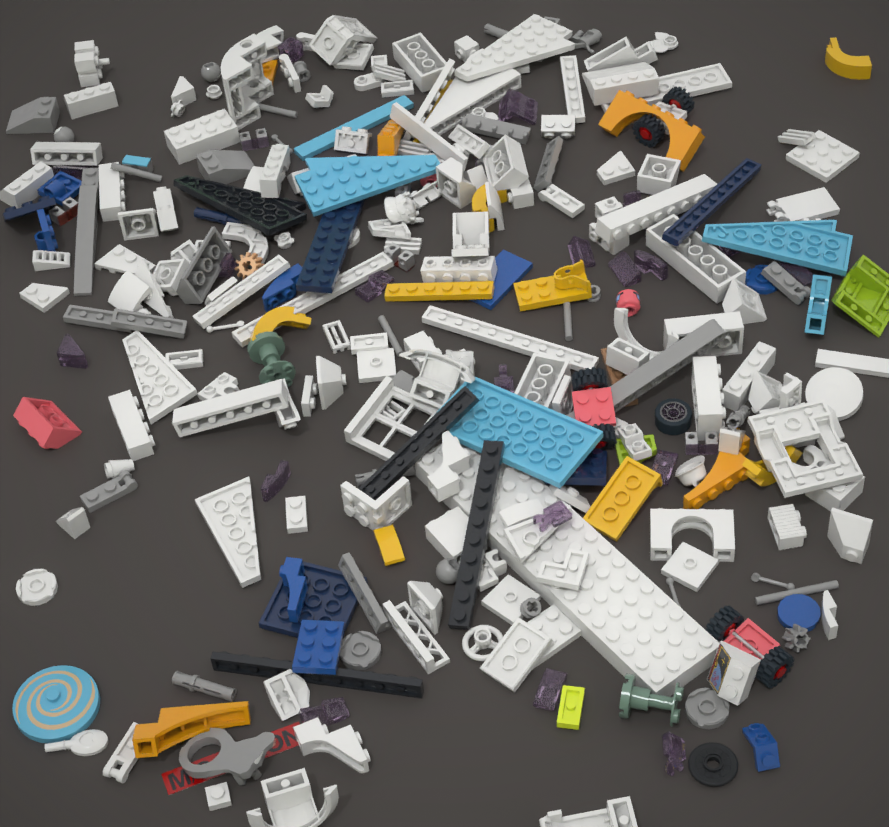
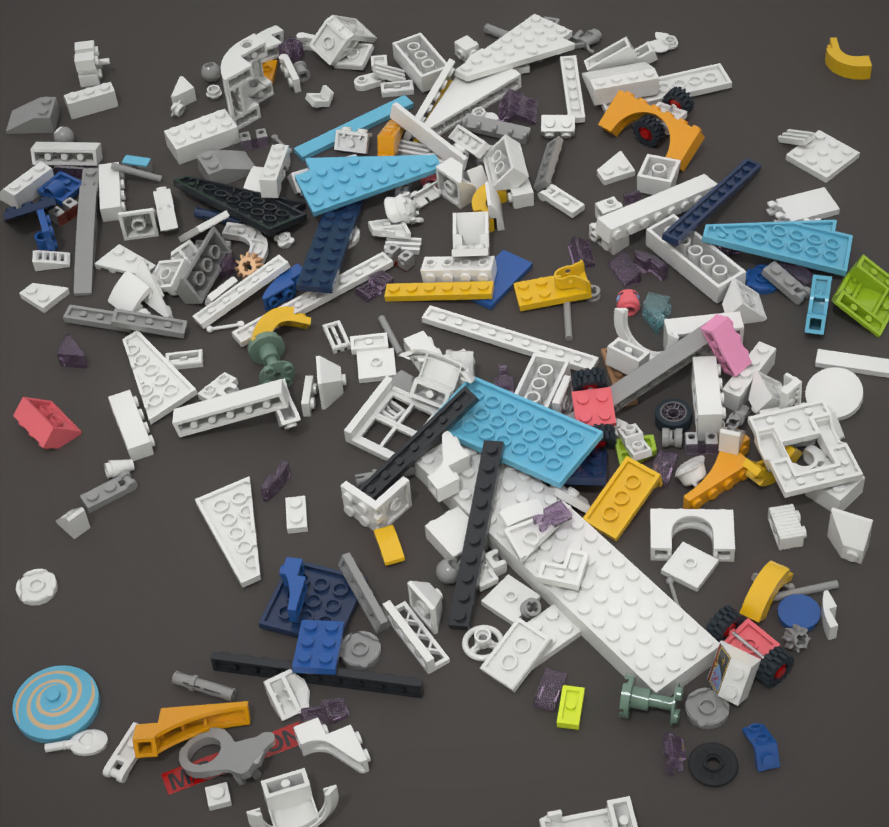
(204, 226): none -> white tile
(276, 110): light grey bar -> none
(655, 310): none -> clear light blue slope
(667, 437): none -> light grey wheel
(726, 345): none -> bright pink brick
(764, 590): none -> yellow arch

